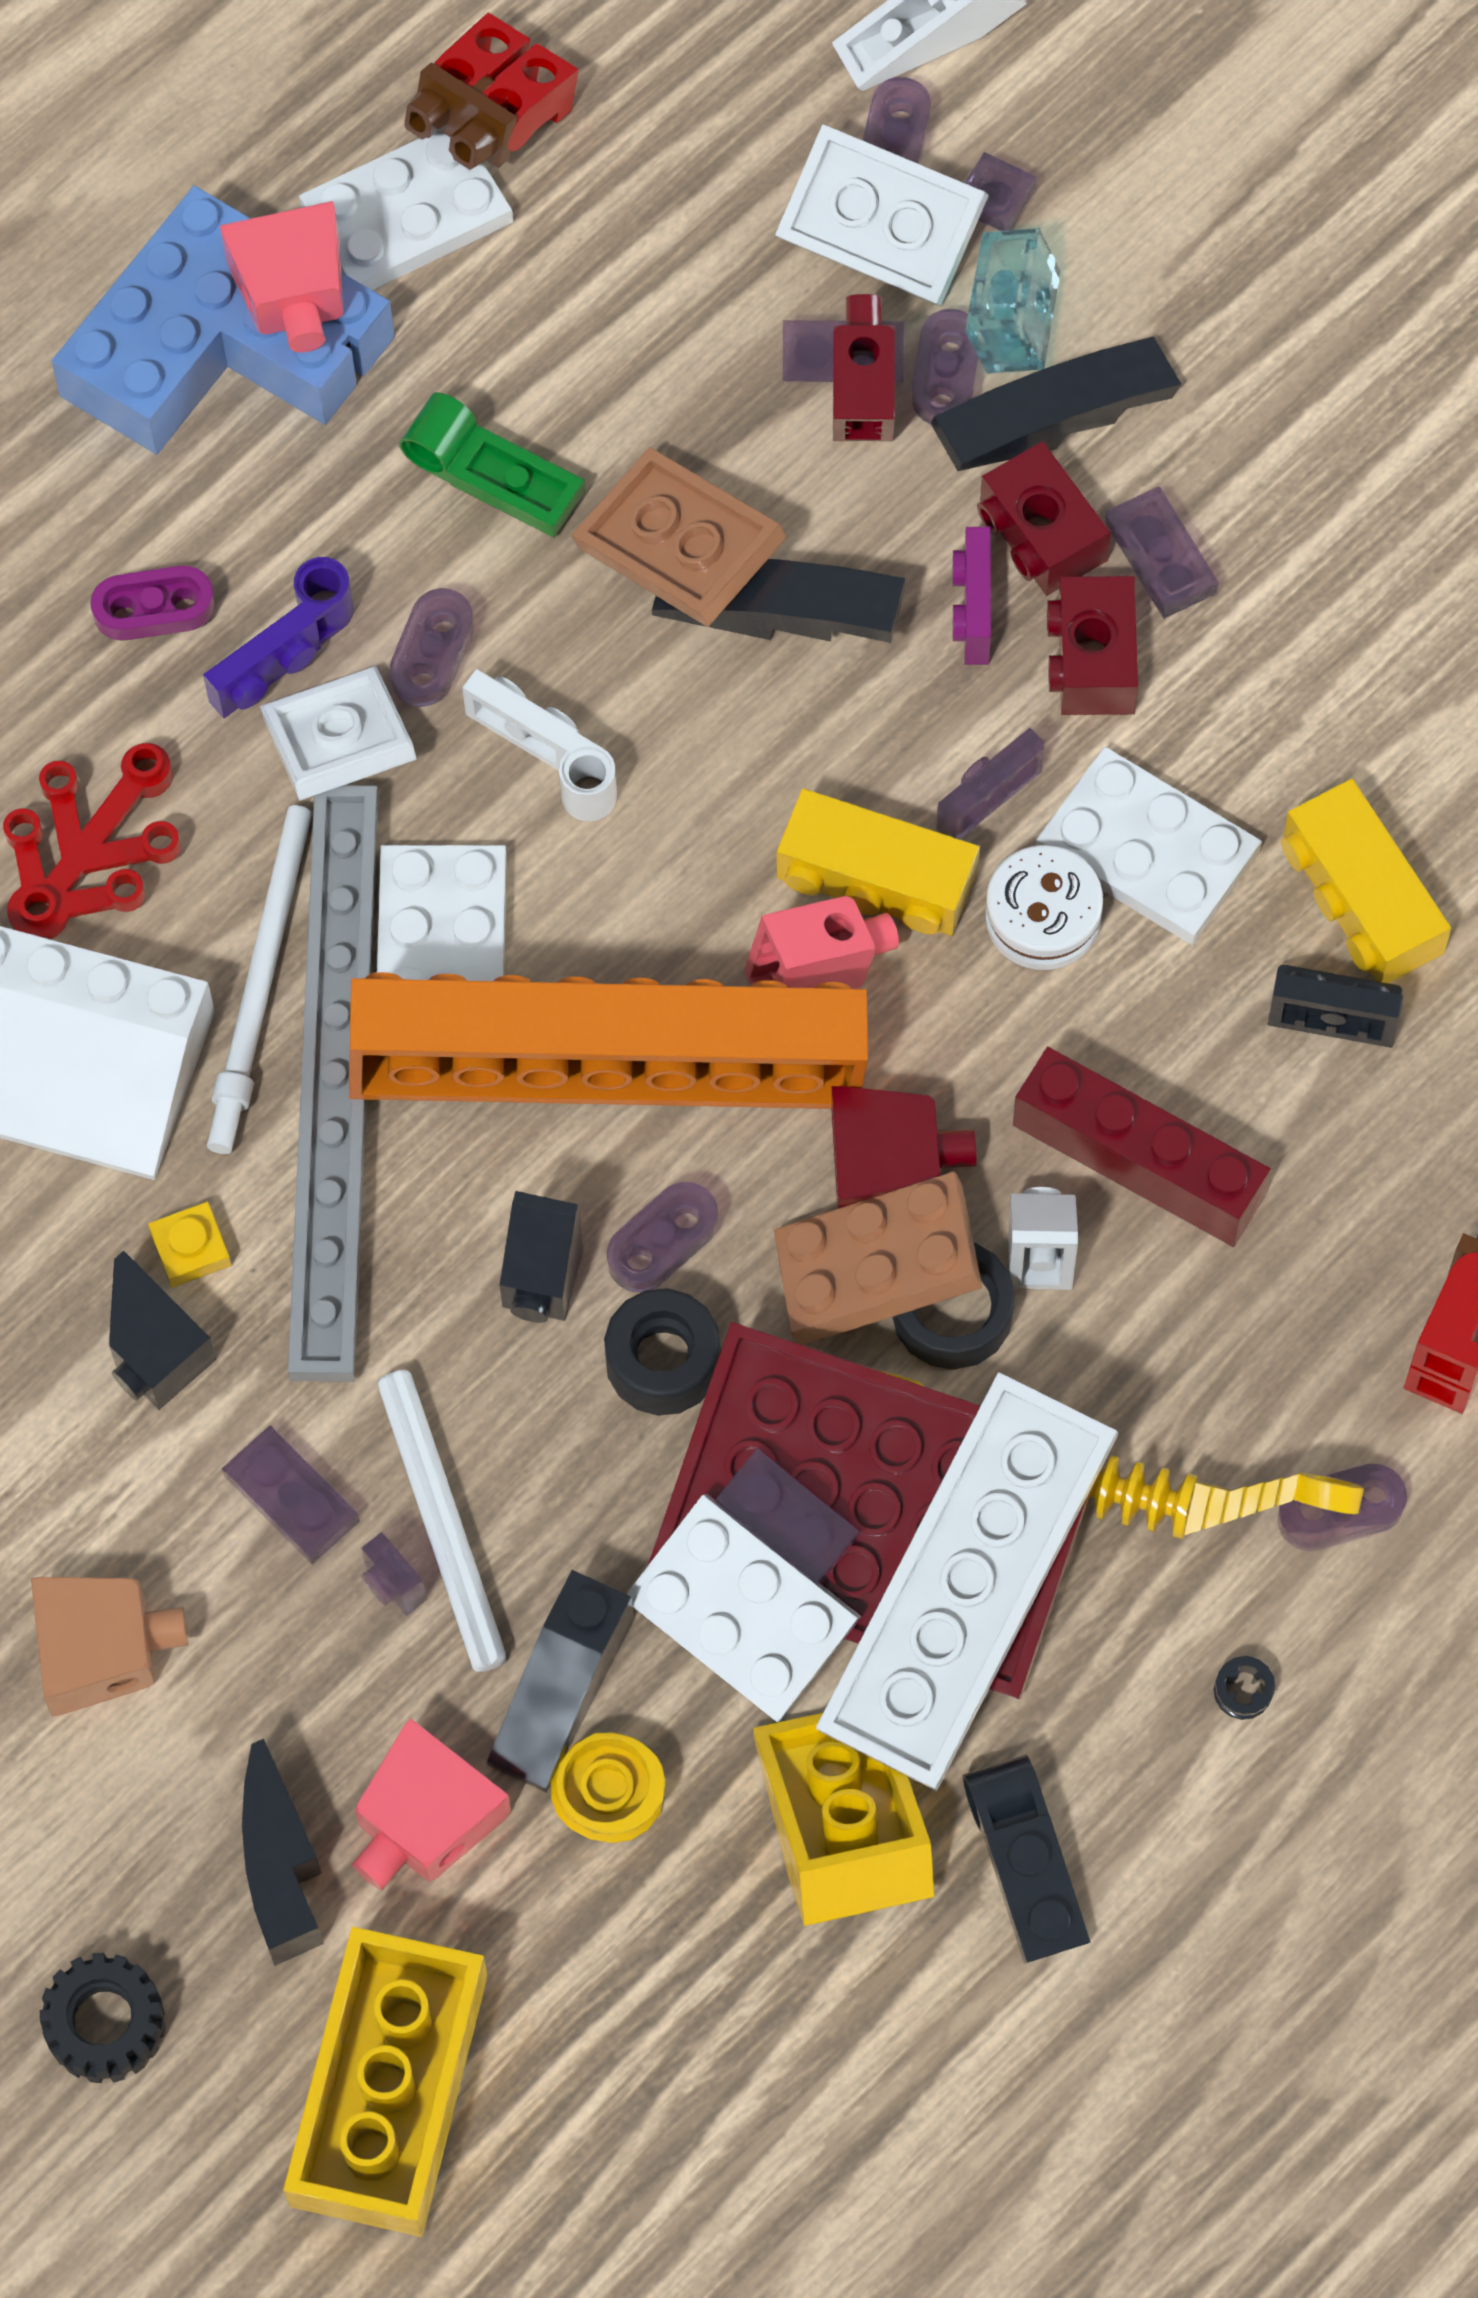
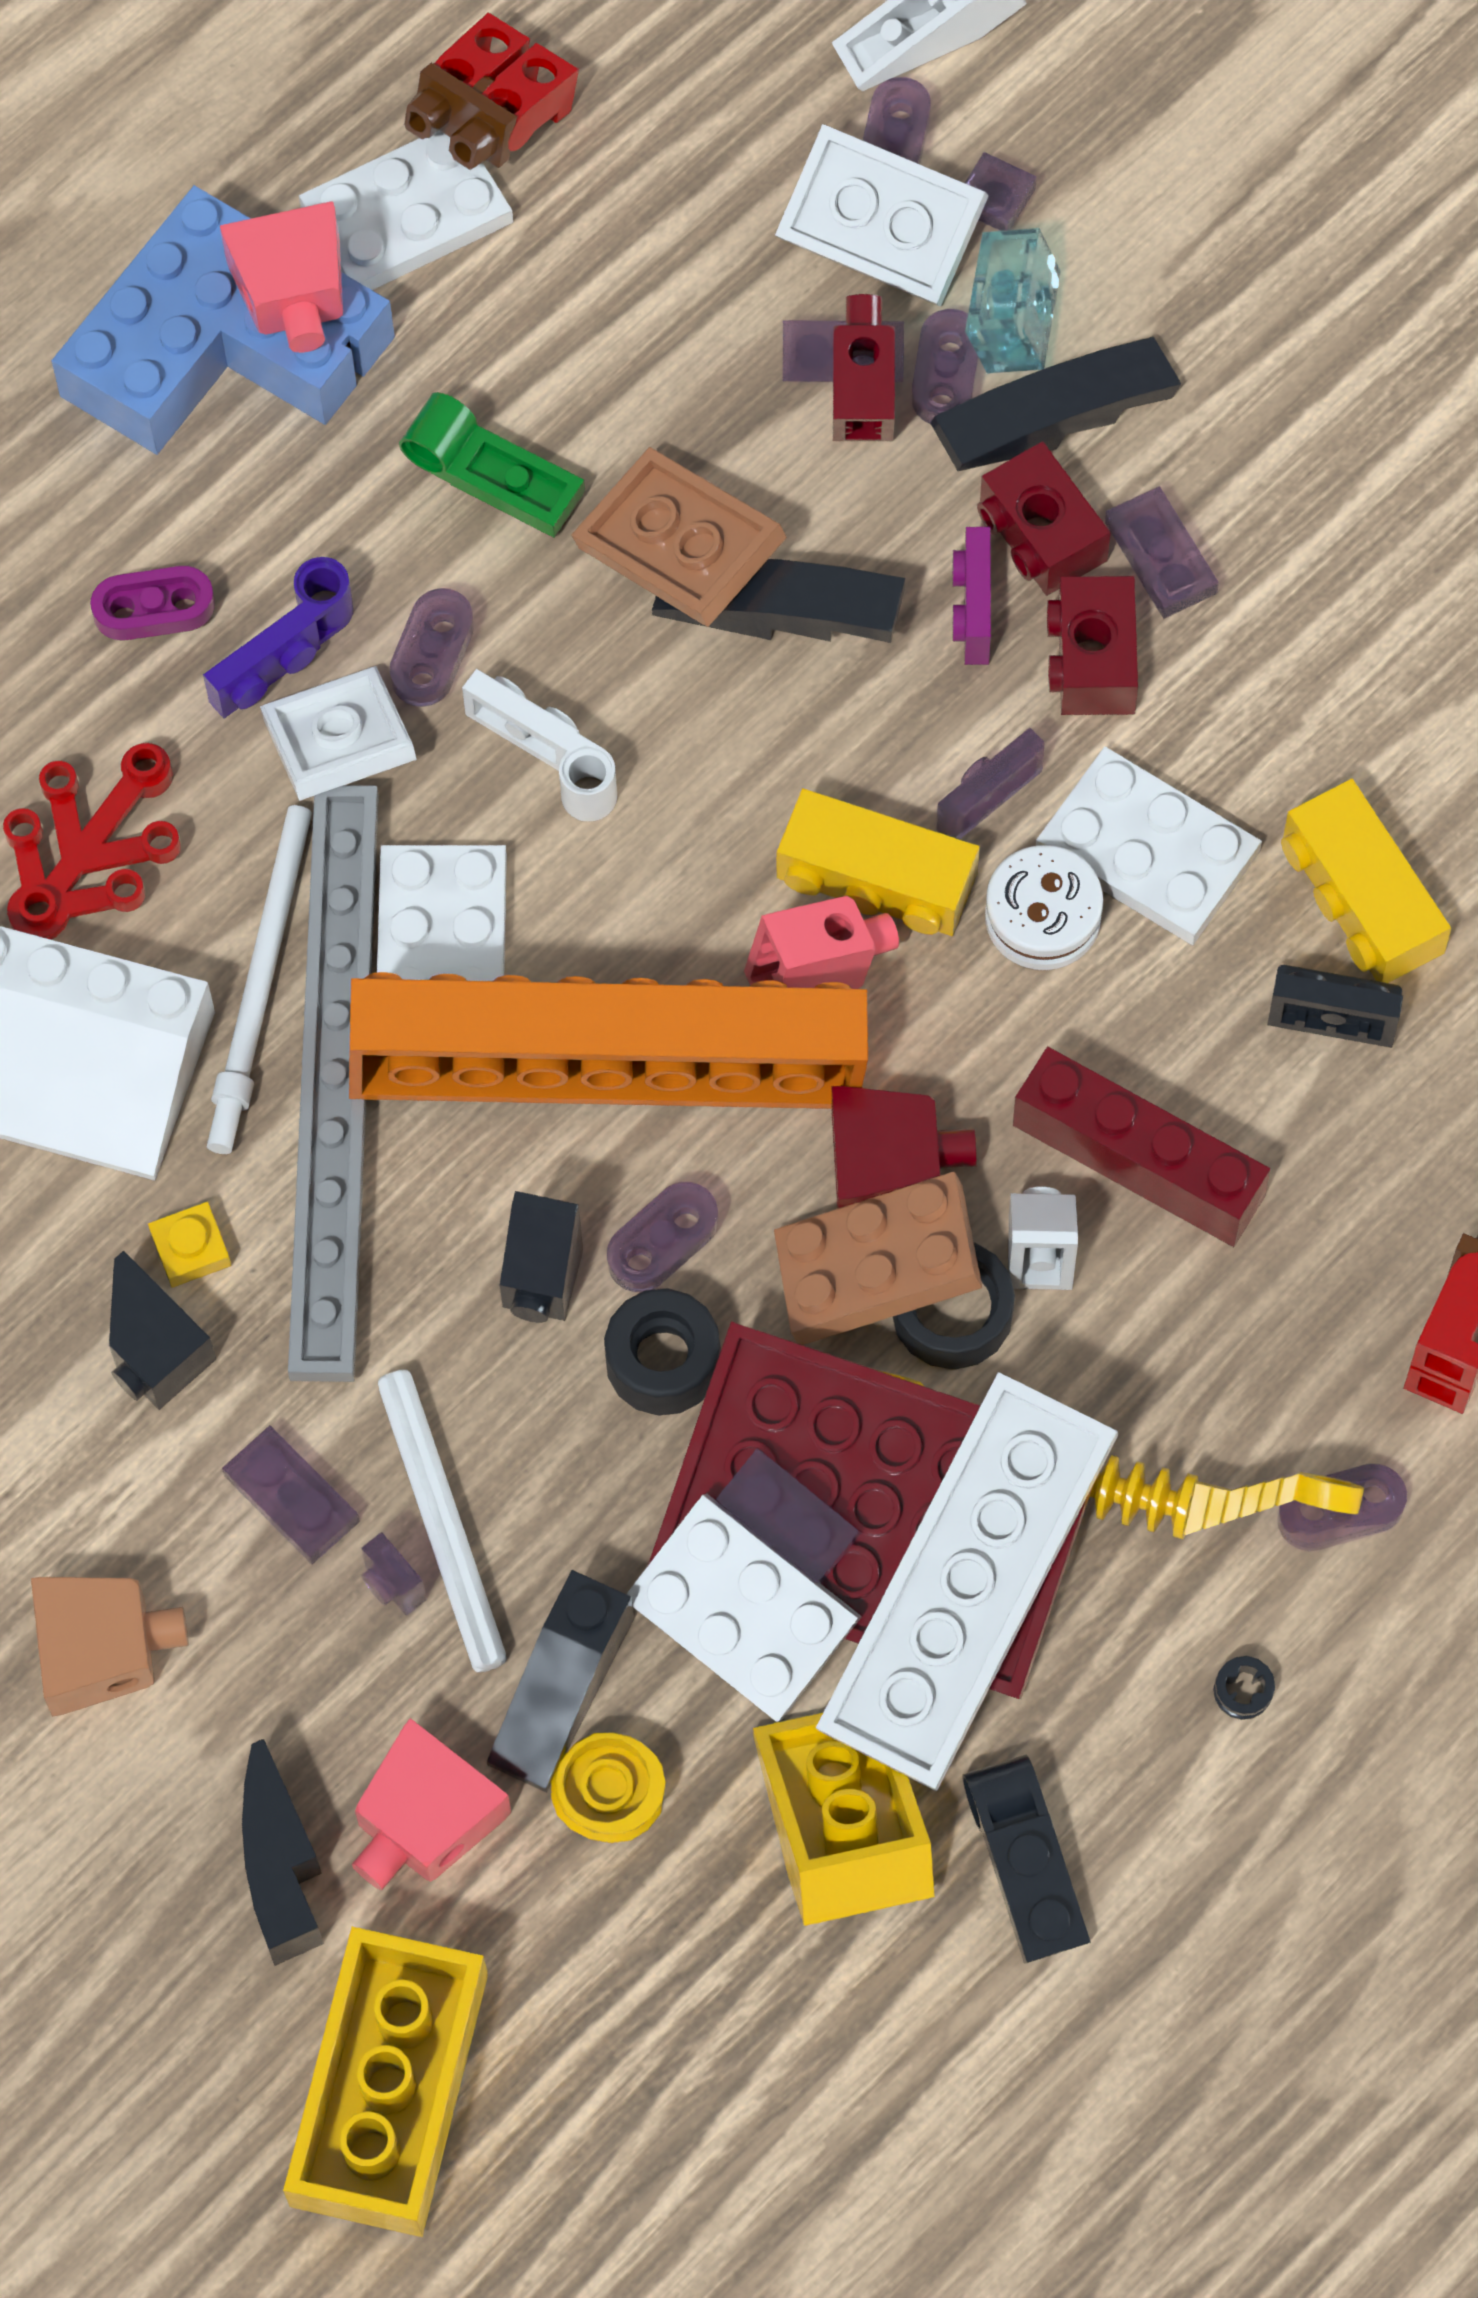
(83, 1981): black tyre -> none

